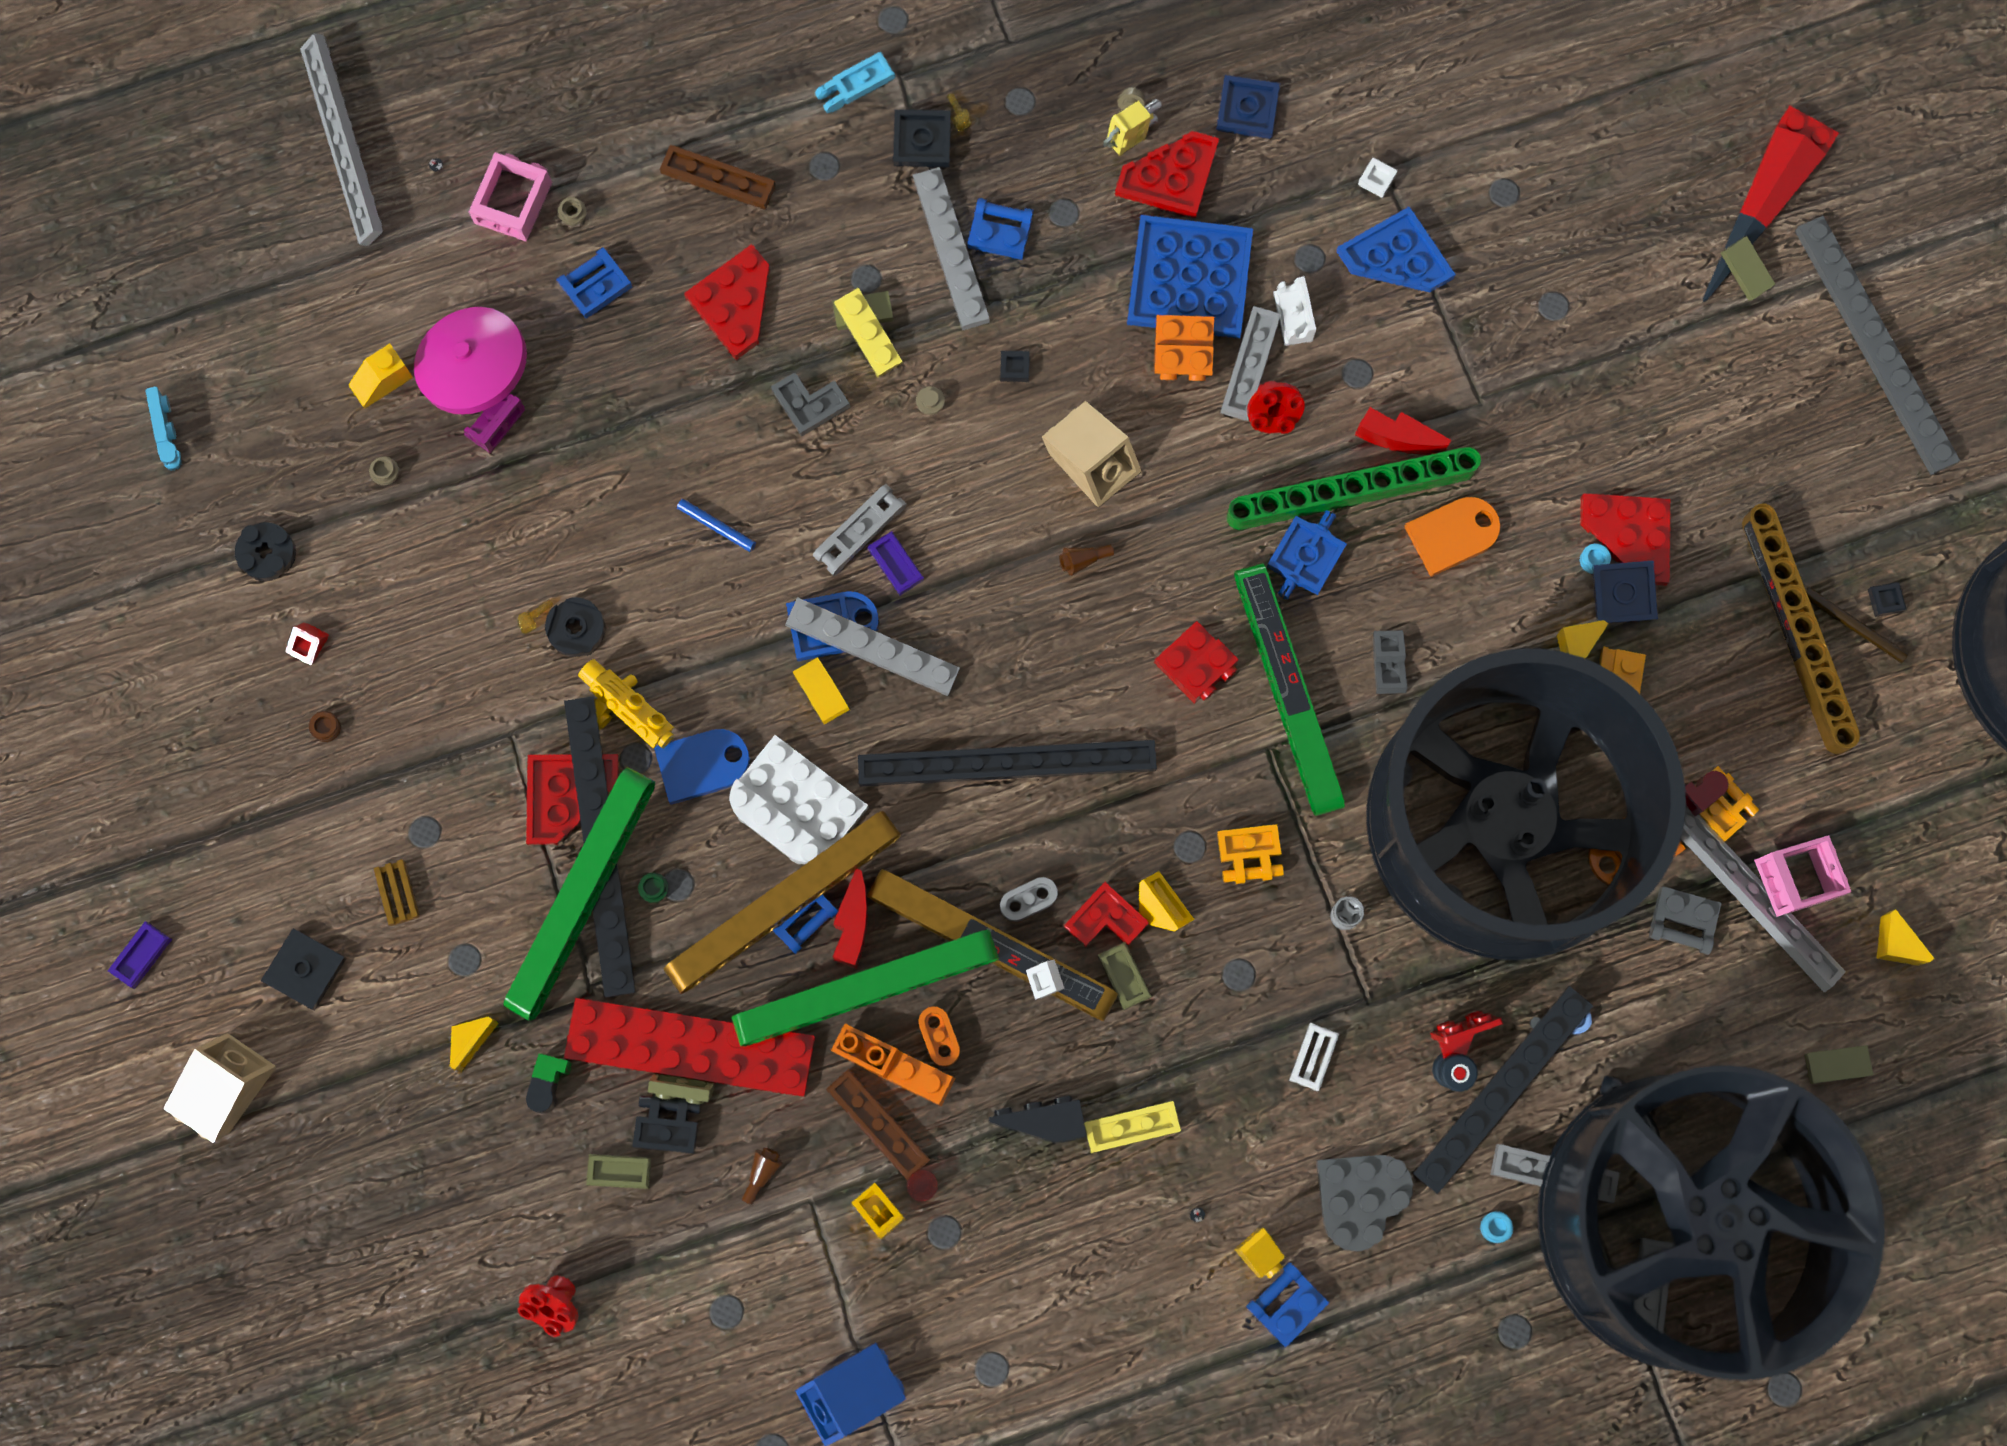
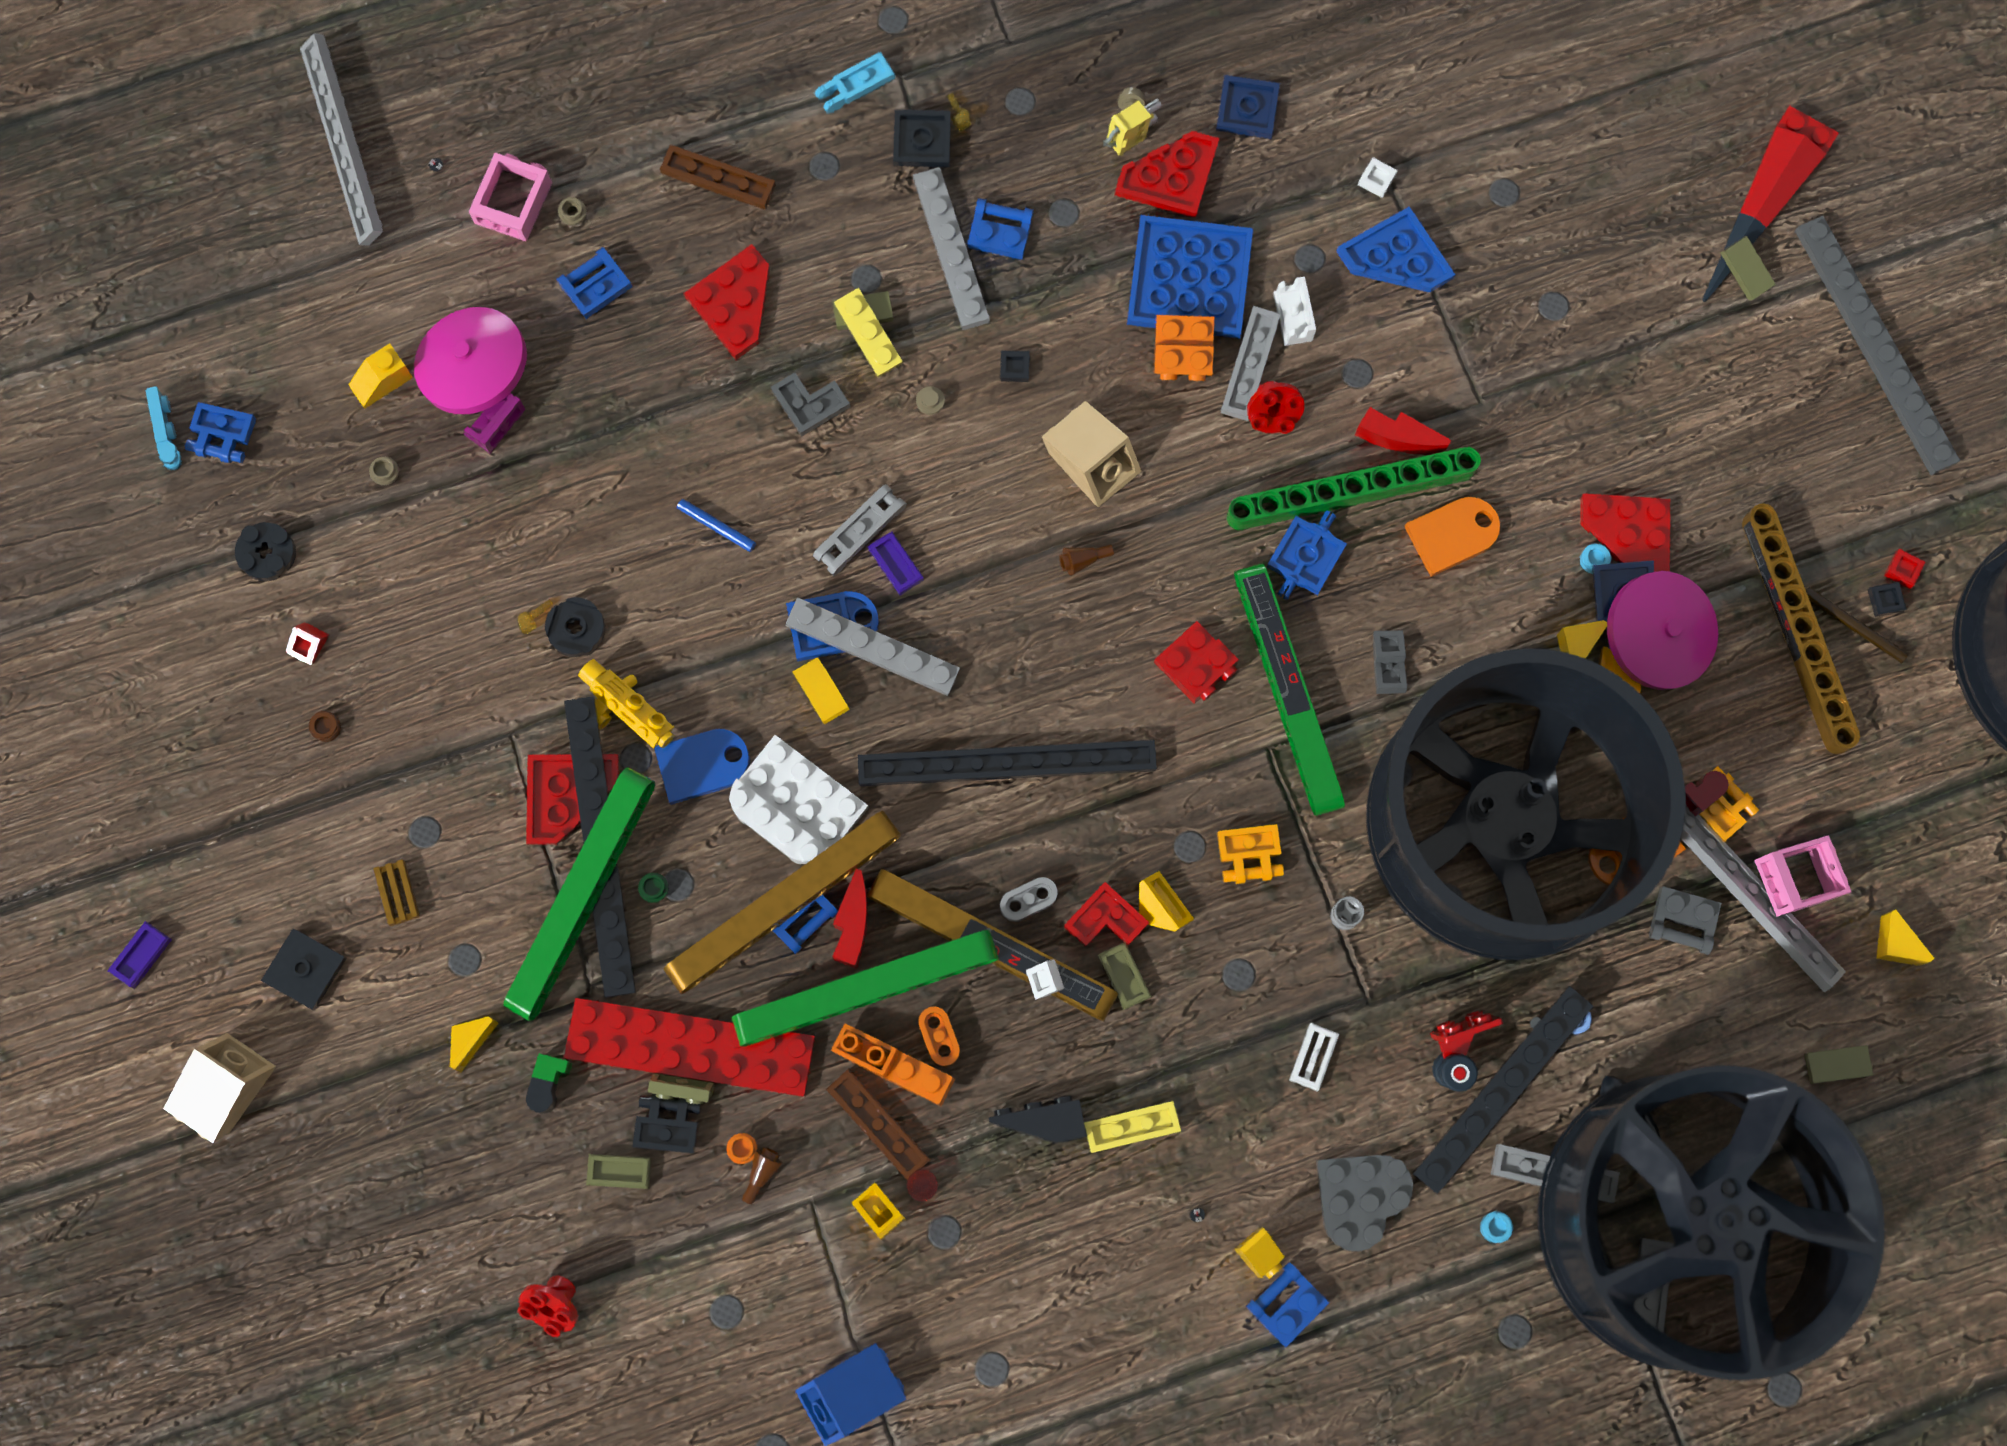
(223, 424): none -> blue plate
(741, 1148): none -> orange plate
(1662, 630): none -> dark pink dish
(1904, 568): none -> red tile

